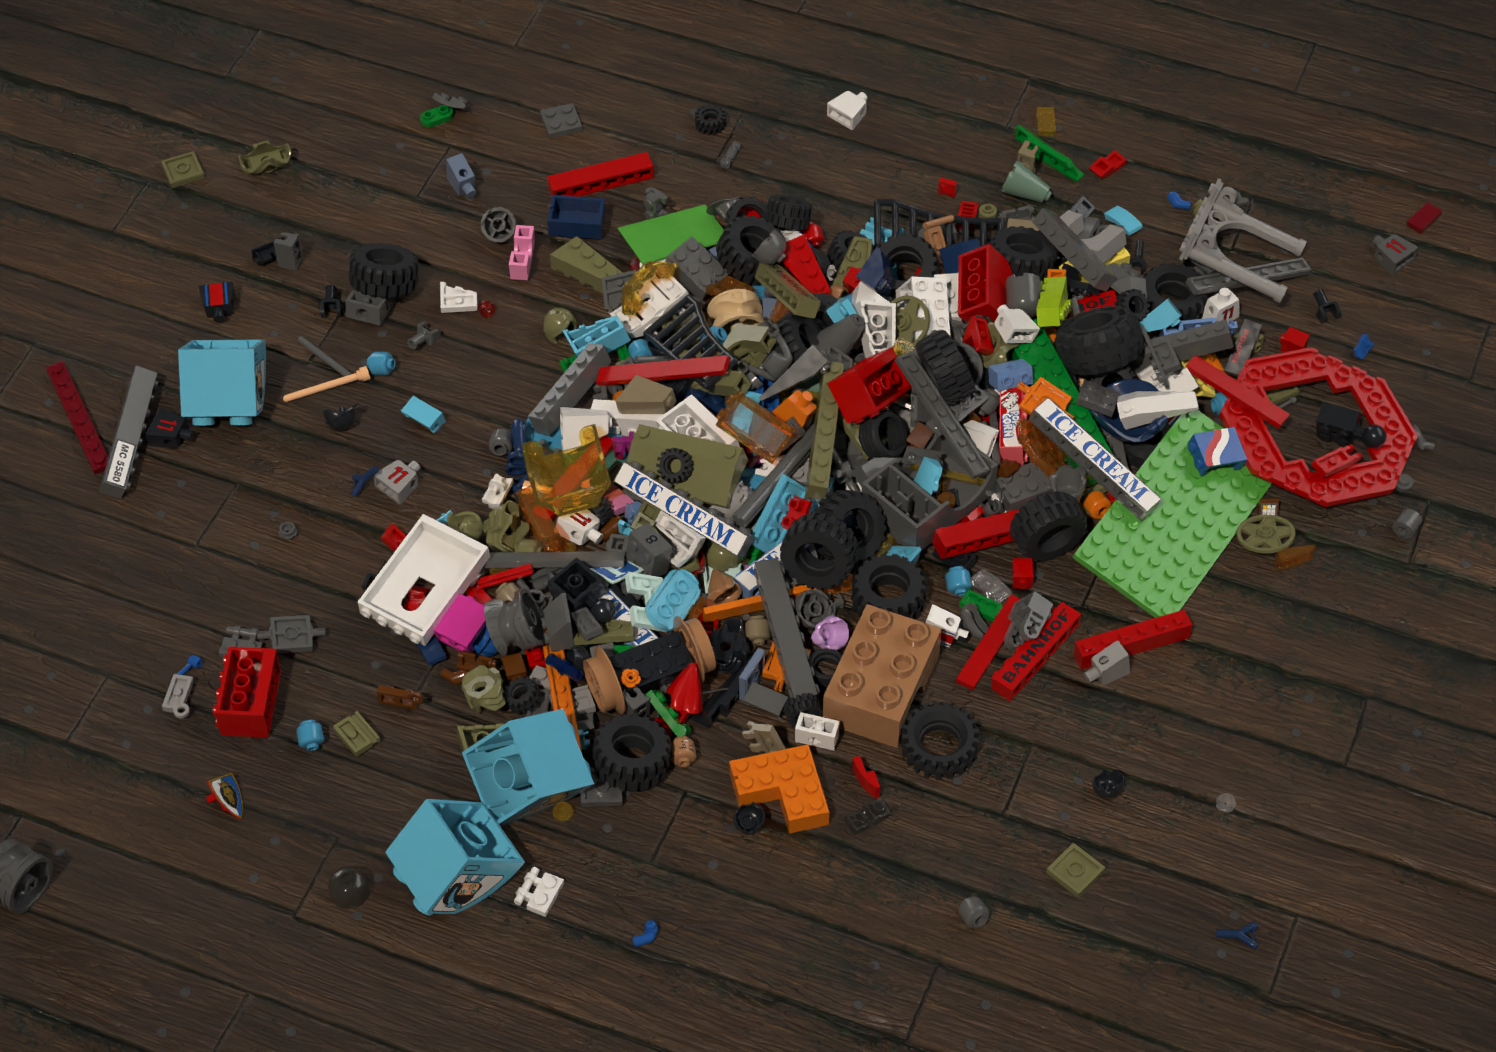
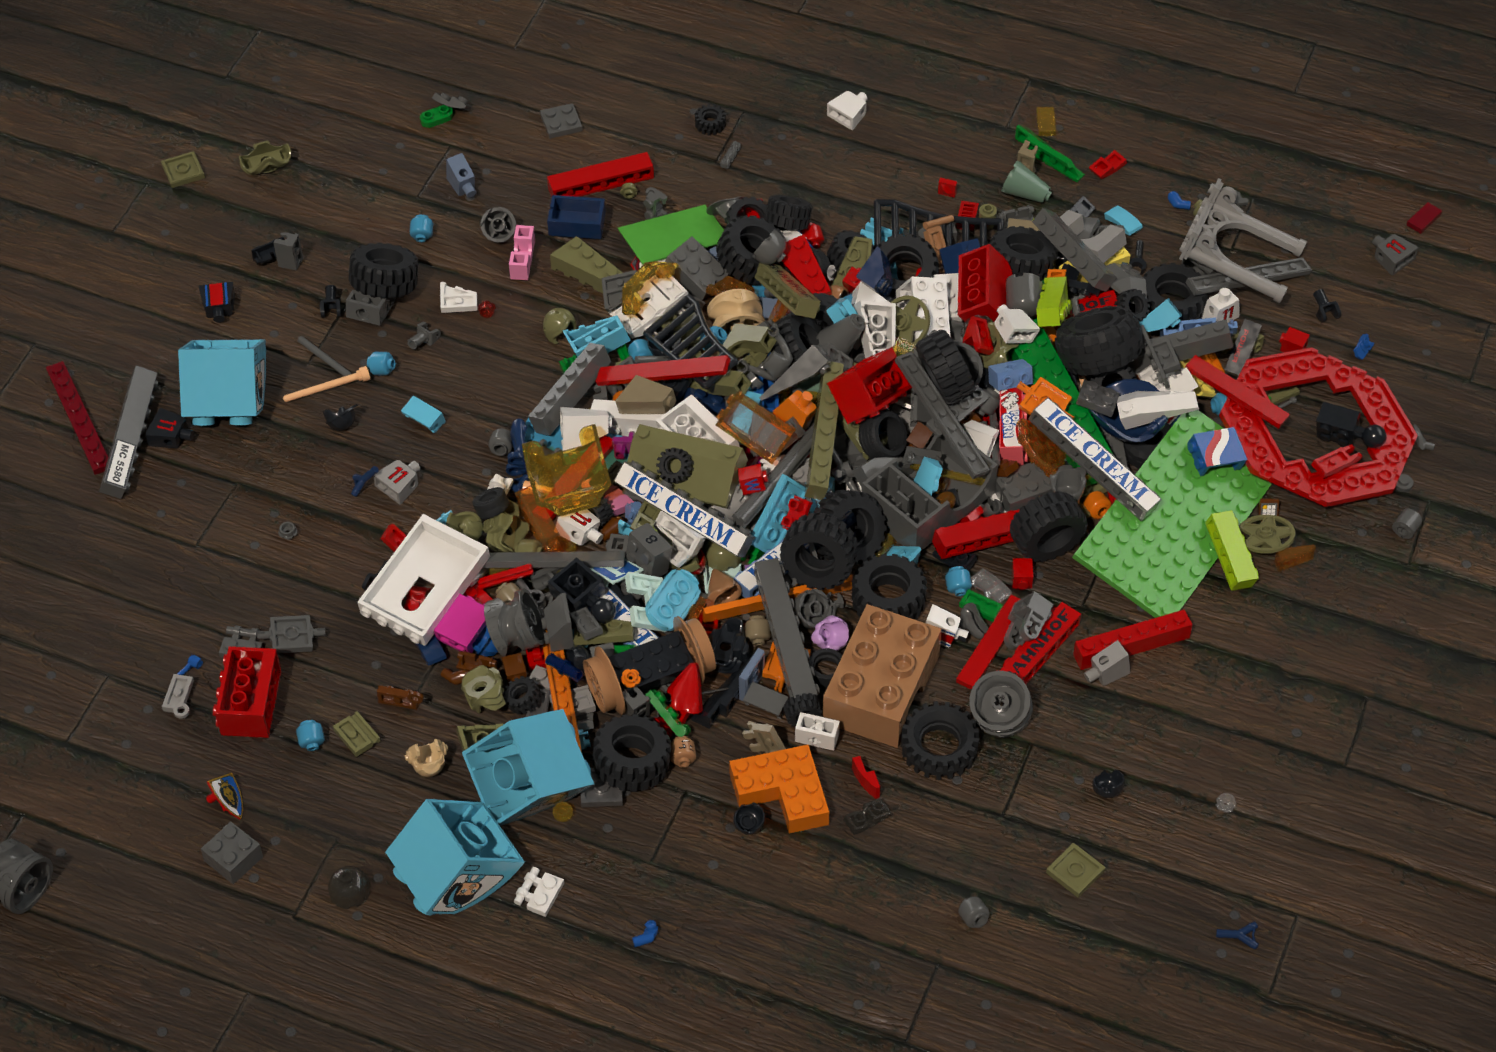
(232, 852): none -> dark grey brick
(421, 228): none -> dark azure head
(427, 759): none -> tan helmet
(491, 502): none -> black tyre
(628, 190): none -> olive plate
(752, 479): none -> red brick
(987, 698): none -> dark grey piece
(1232, 550): none -> lime brick

